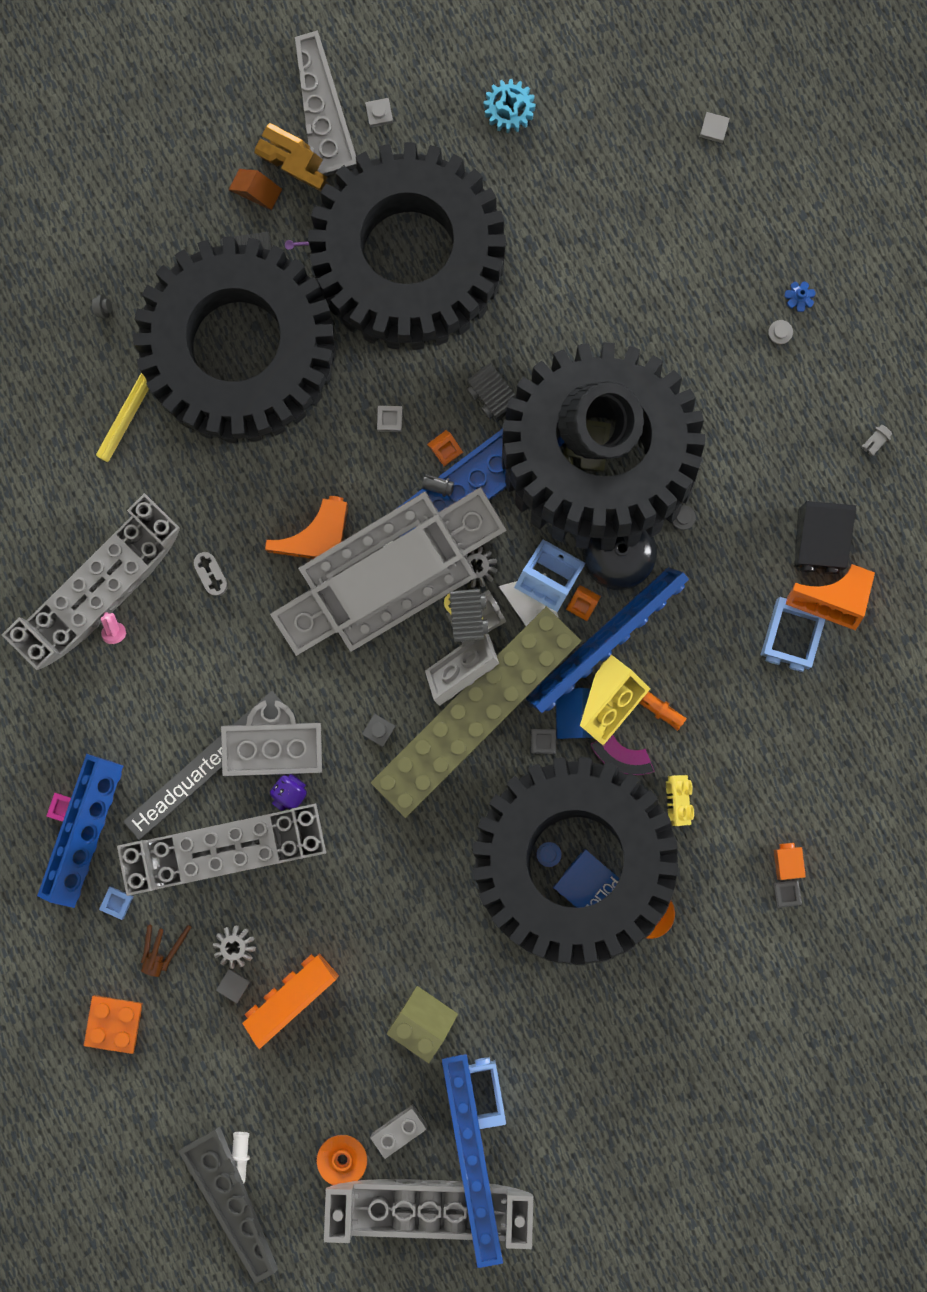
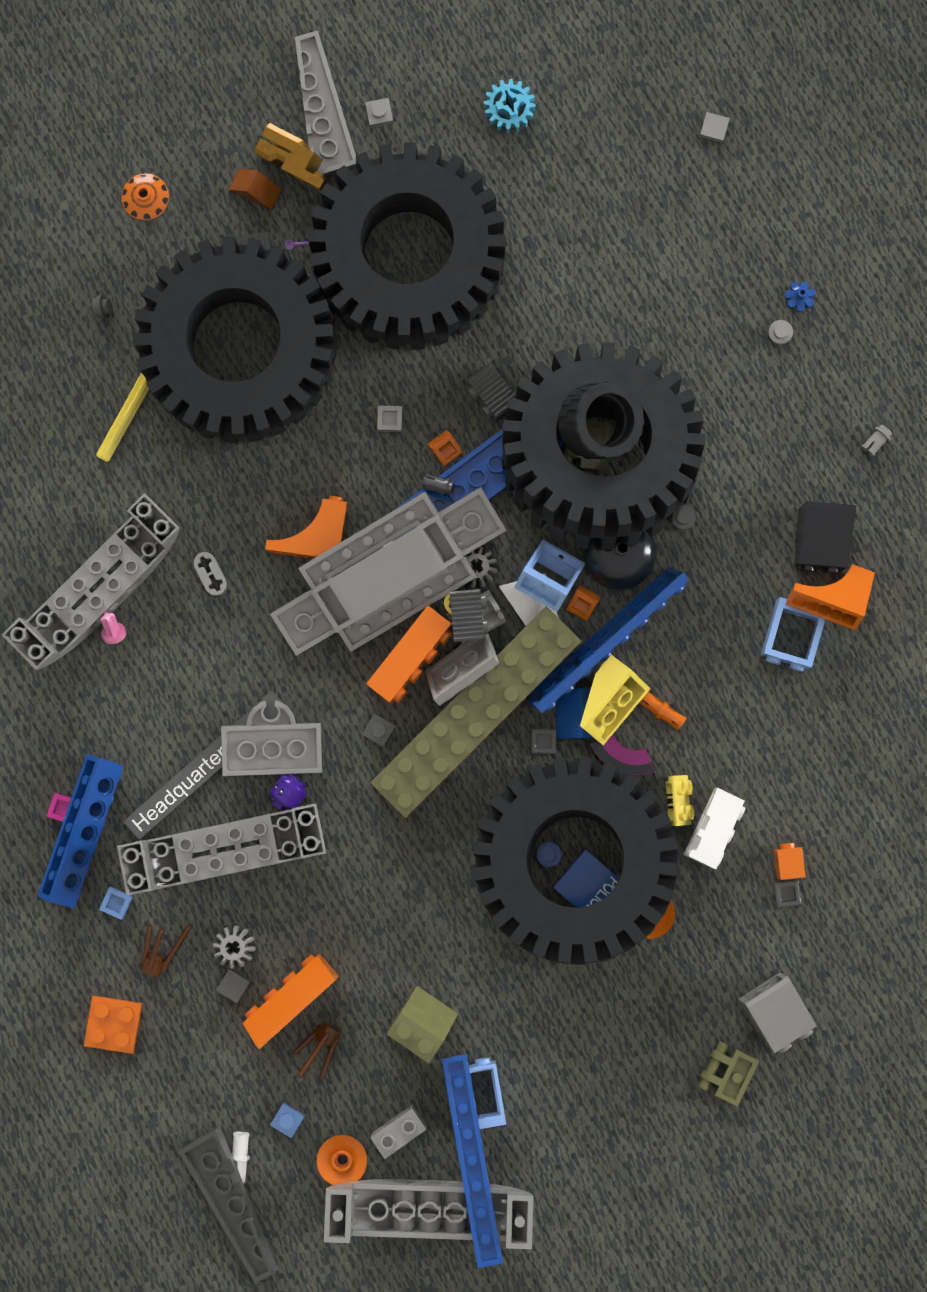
(149, 206): none -> orange dish
(287, 1120): none -> medium blue plate
(326, 1036): none -> reddish brown plant
(409, 655): none -> orange brick
(715, 828): none -> white wedge
(735, 1077): none -> olive plate
(778, 1013): none -> light grey slope

